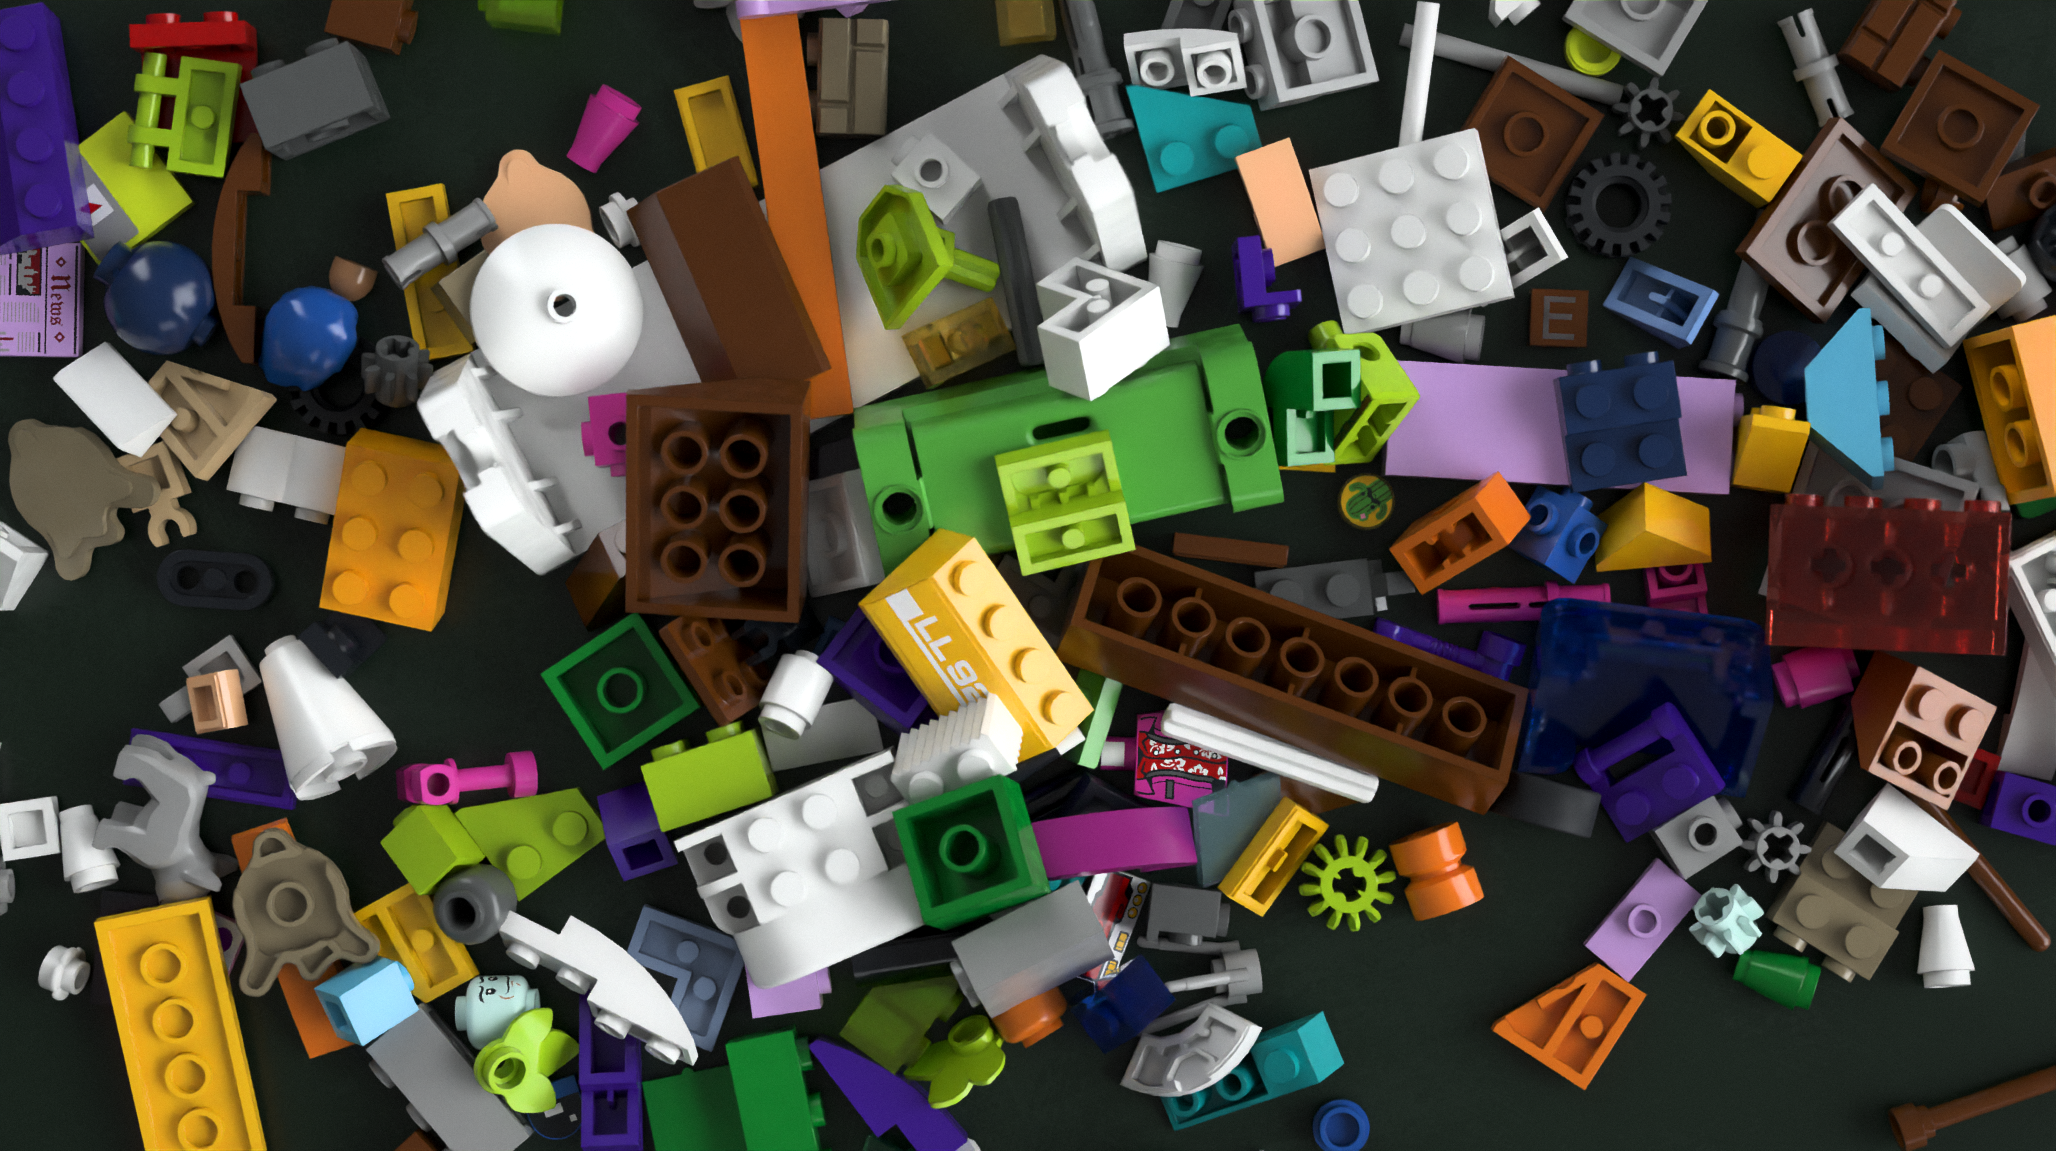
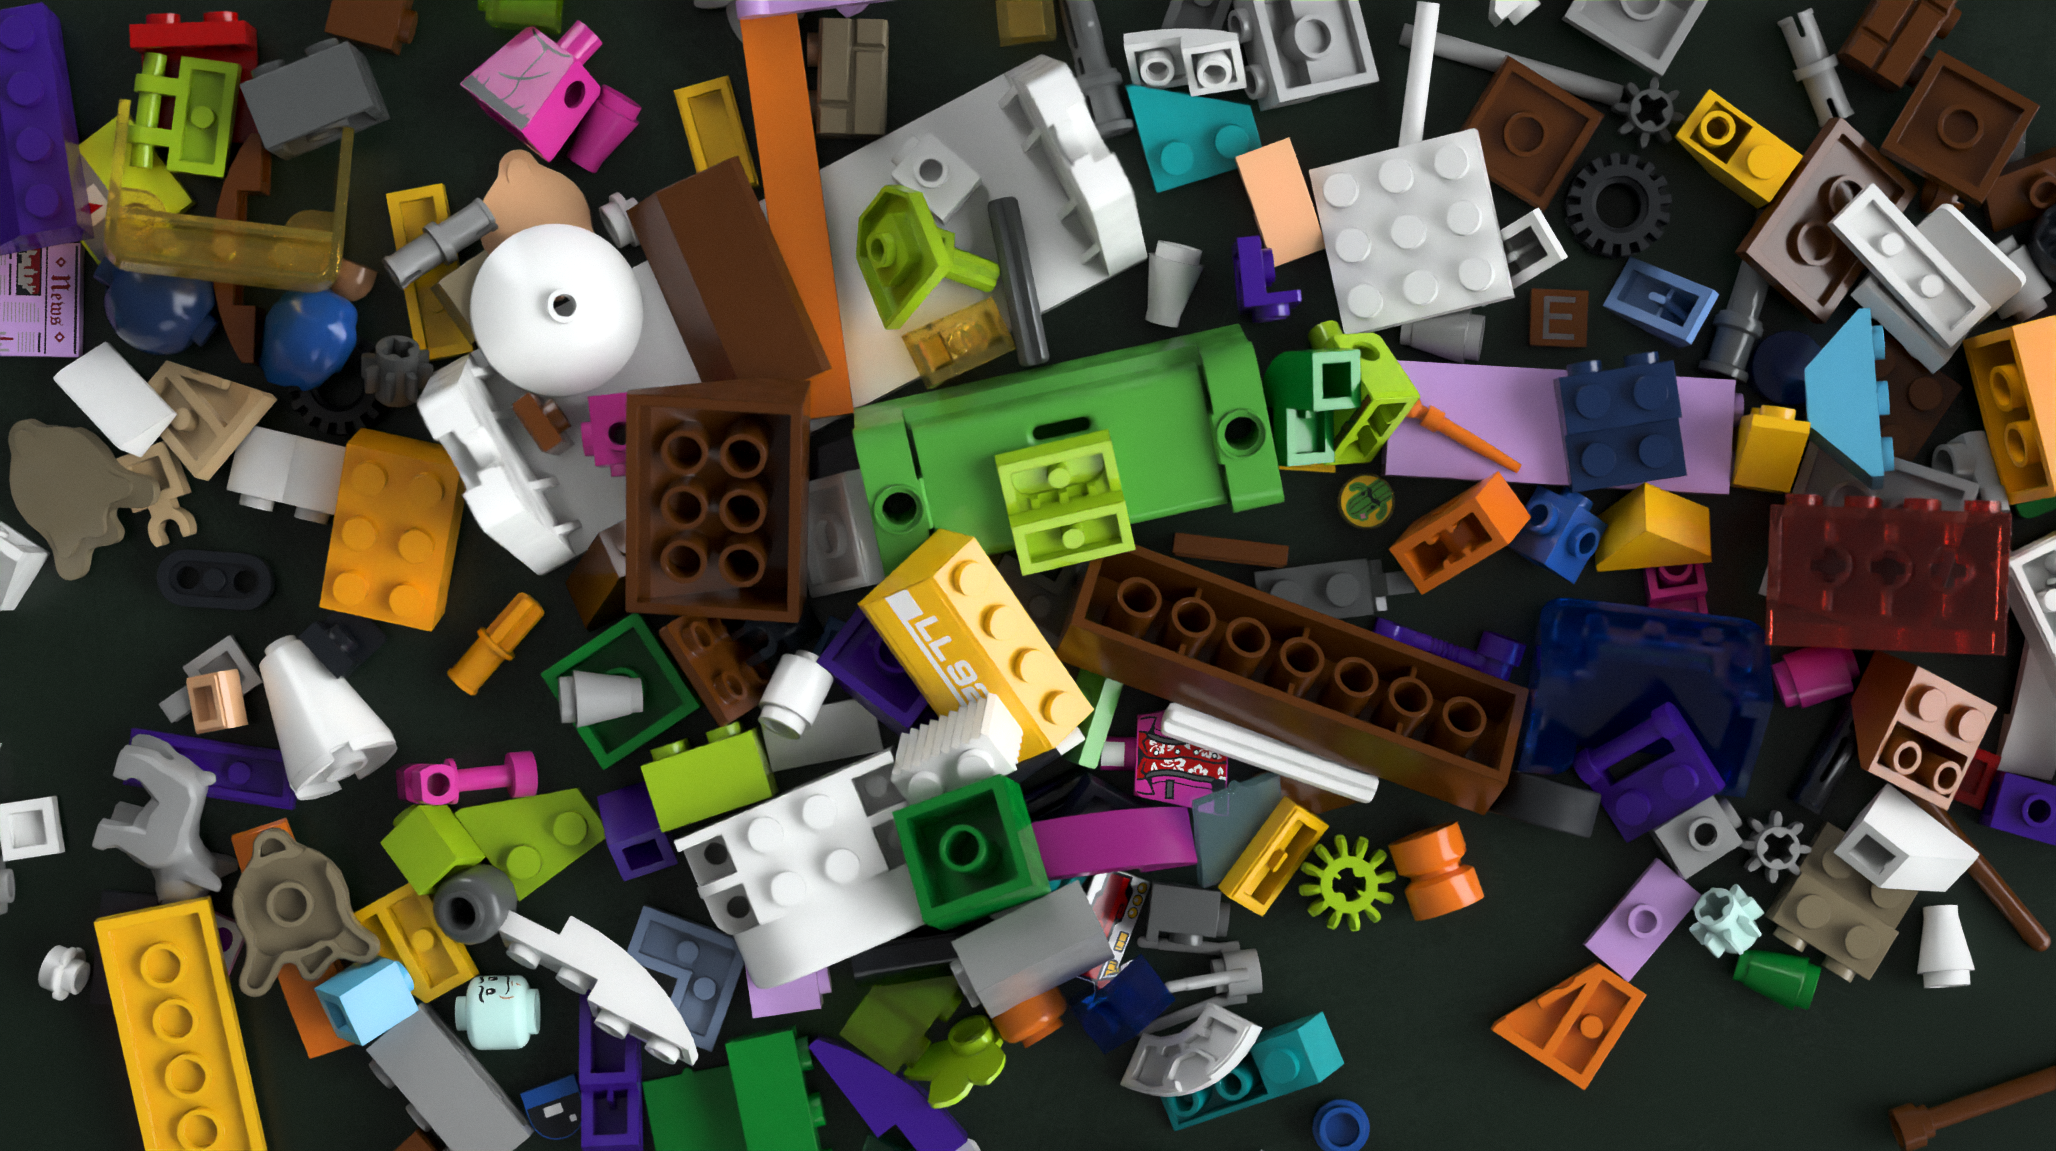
(83, 864): white cone -> none
(289, 257): none -> clear yellow windscreen
(496, 643): none -> light orange axle
(530, 1055): lime plate -> none
(538, 86): none -> dark pink torso
(544, 423): none -> reddish brown plate
(597, 697): none -> light grey cone
(1097, 326): white brick -> none
(1435, 420): none -> orange piece
(1454, 604): dark pink pin -> none
(1588, 55): neon yellow tile -> none

